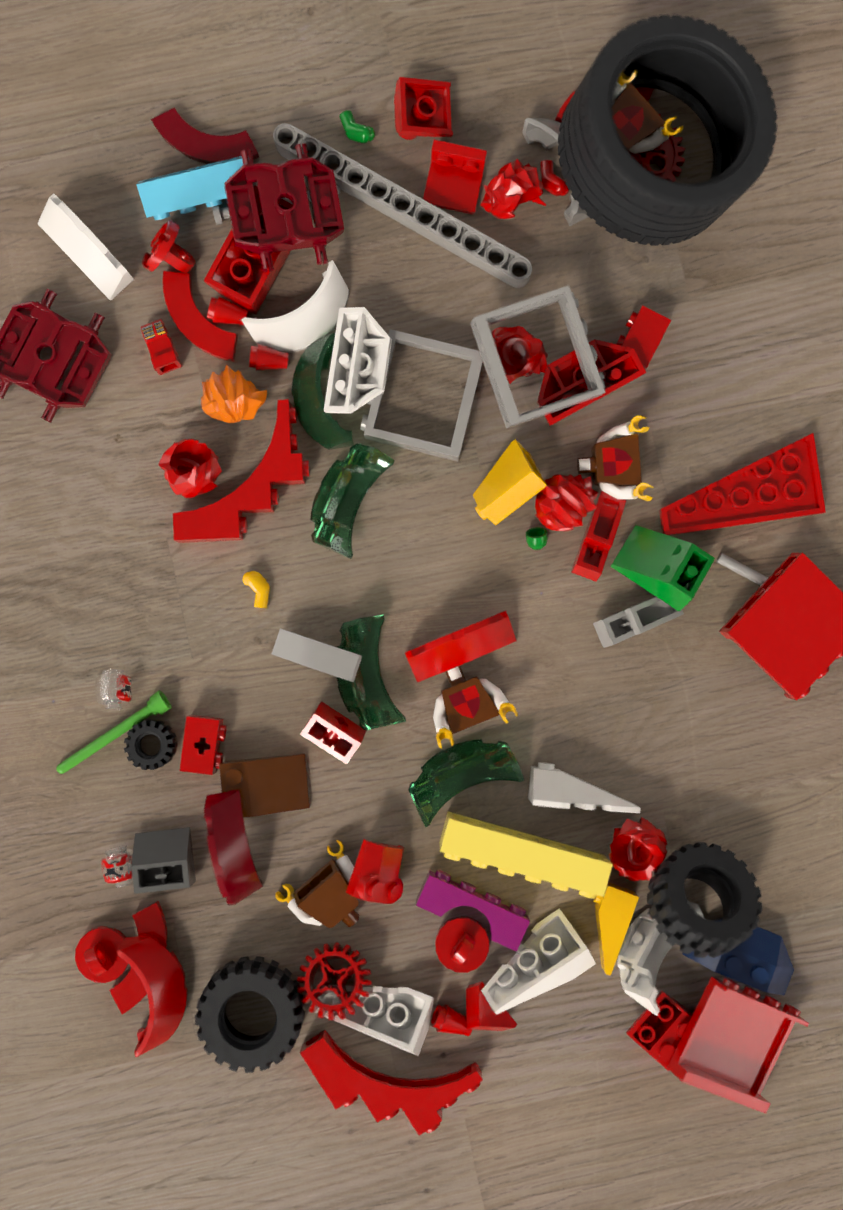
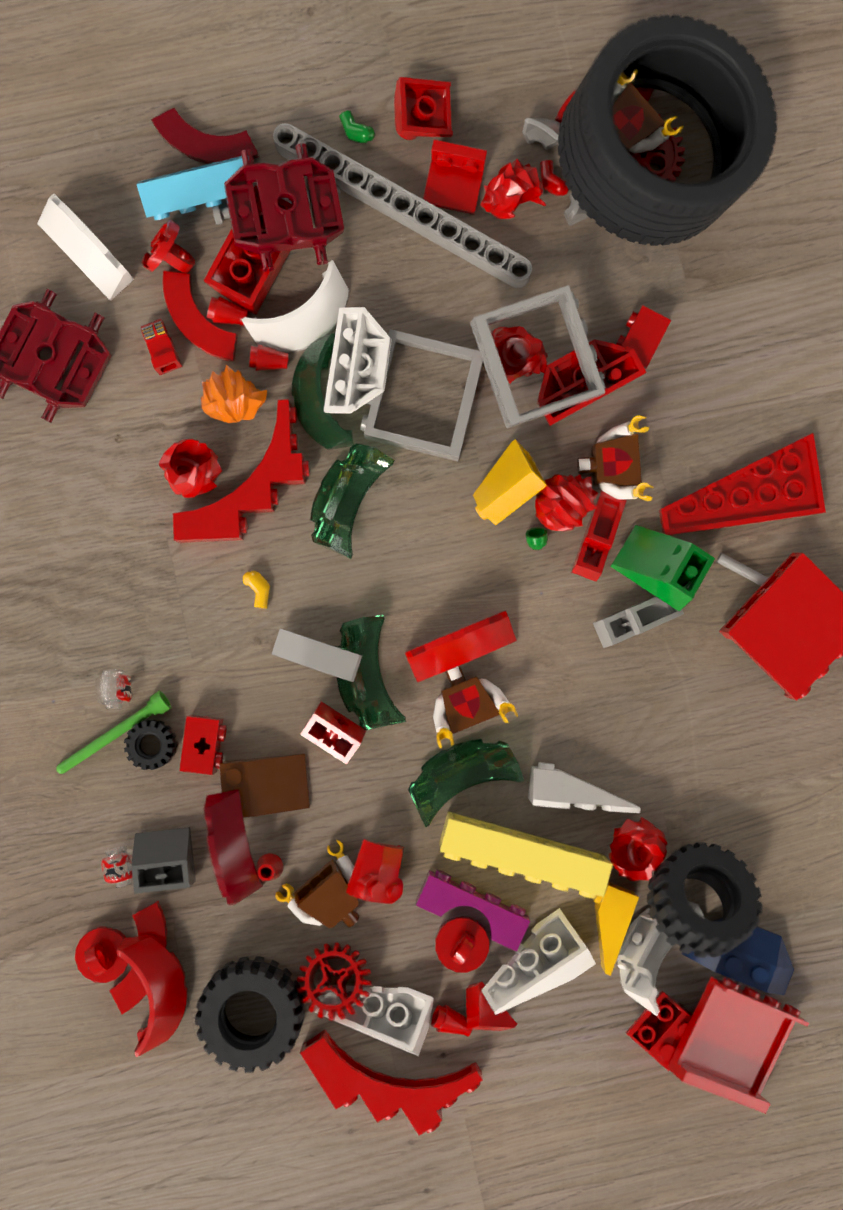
(271, 861): none -> red cone

